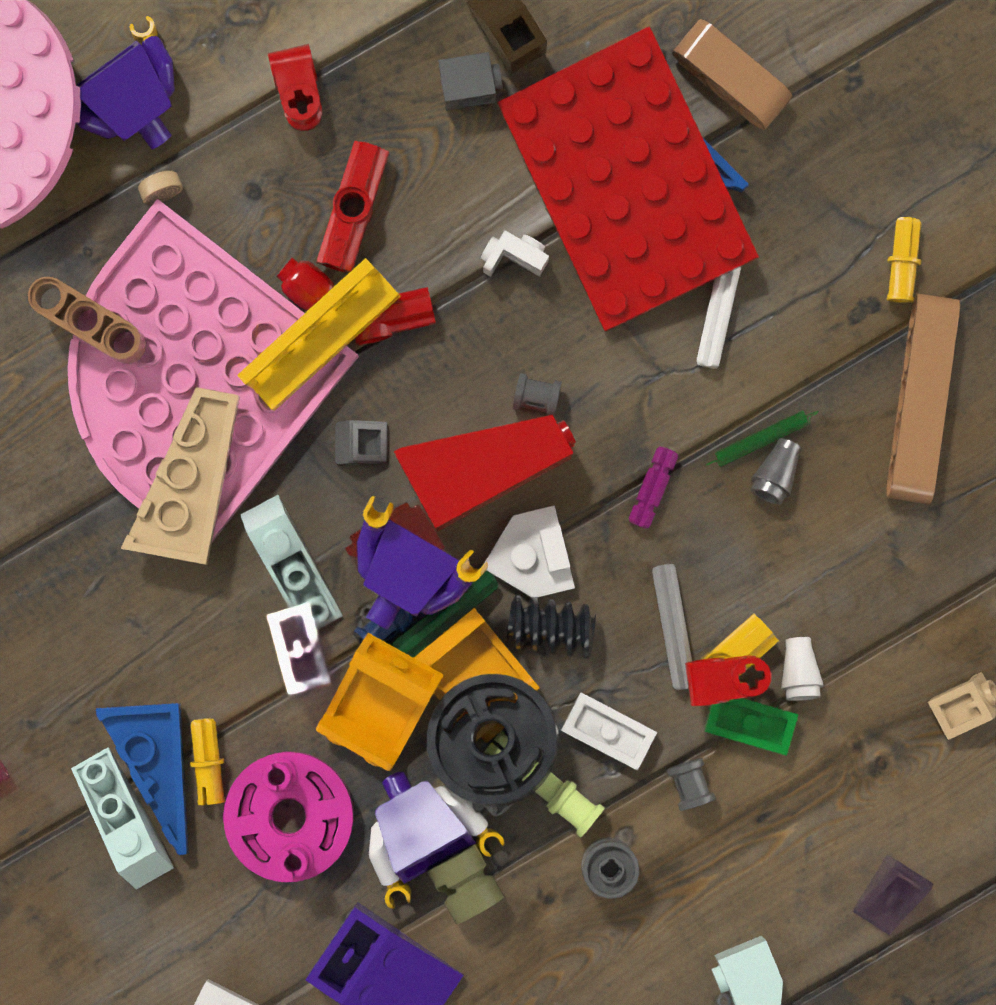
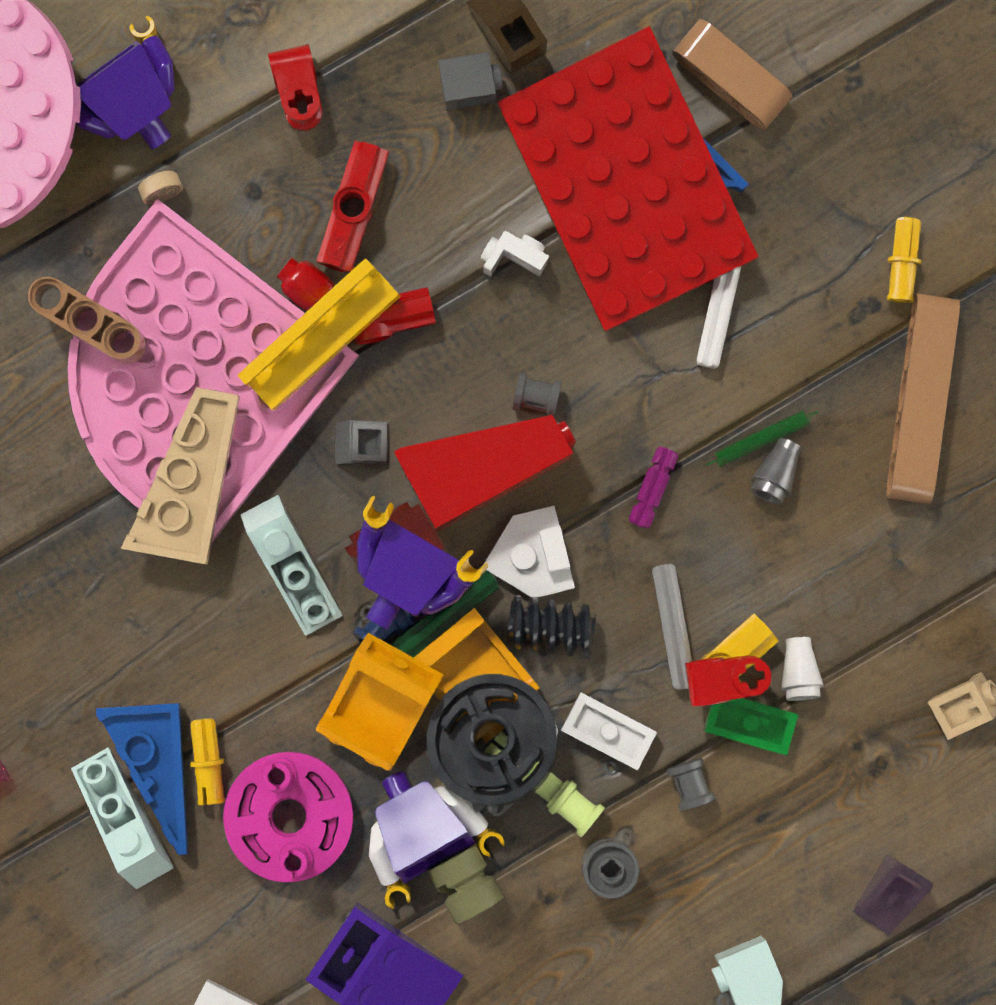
(300, 650): clear purple slope -> none

